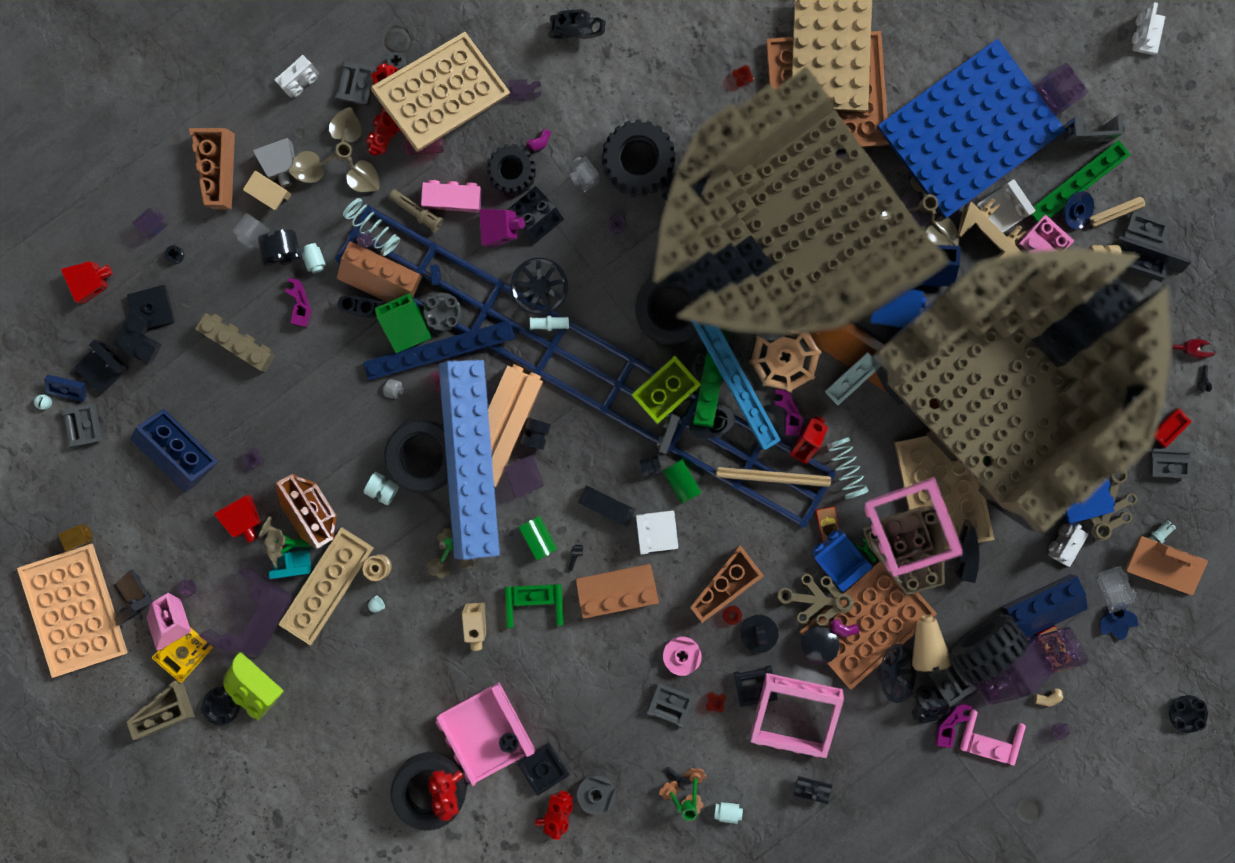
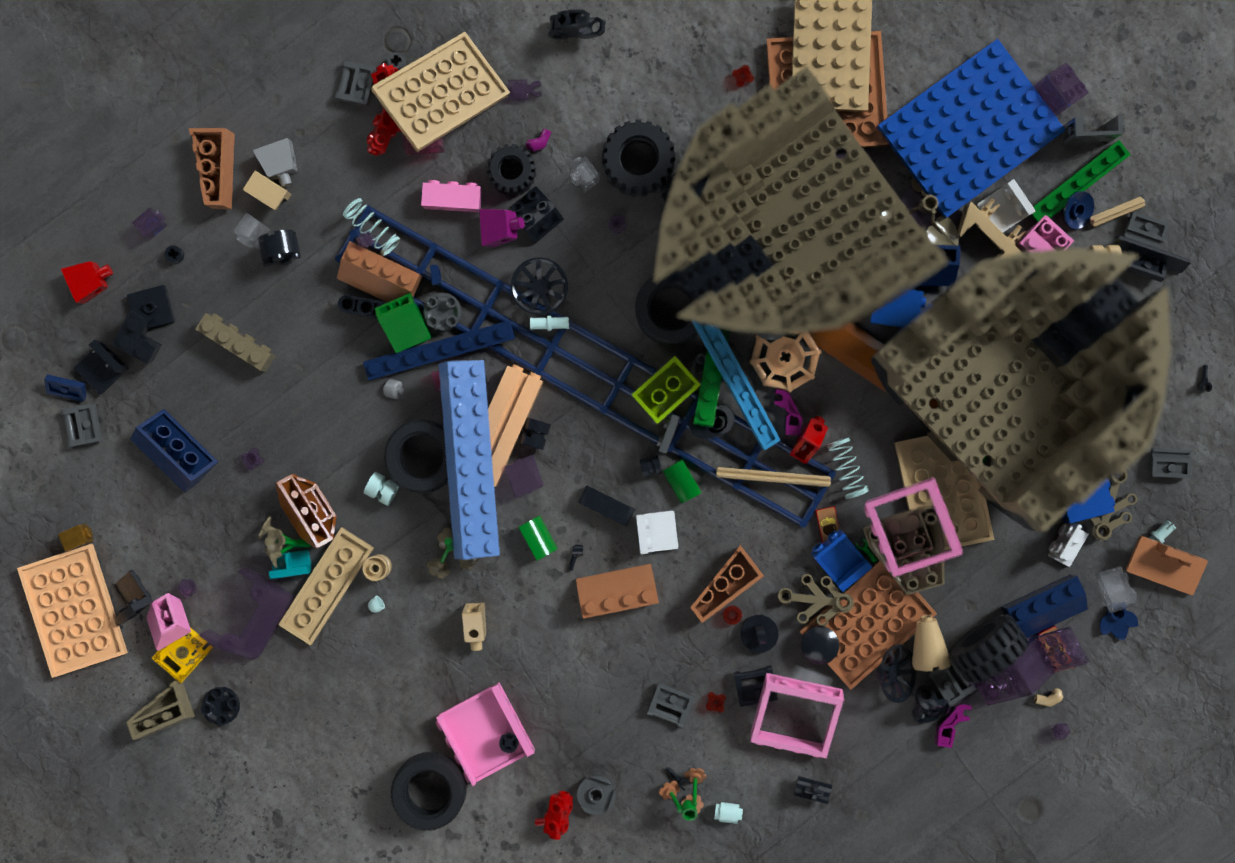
(45, 403): light aqua hinge -> none
(240, 518): red torso -> none
(250, 687): lime brick -> none
(297, 77): white bracket -> none
(302, 301): magenta piece -> none
(313, 258): light aqua brick -> none
(346, 128): dark tan plant -> none
(423, 215): dark tan pin -> none
(443, 791): red brick -> none
(533, 596): green plate -> none
(543, 768): black plate -> none
(688, 664): bright pink plate -> none
(842, 630): magenta arm -> none
(851, 379): light aqua plate -> none
(969, 560): black slope -> none
(988, 746): bright pink plate -> none
(1149, 31): white bracket -> none
(1171, 428): red tile -> none
(1188, 714): black dish -> none
(1192, 348): dark red hand -> none

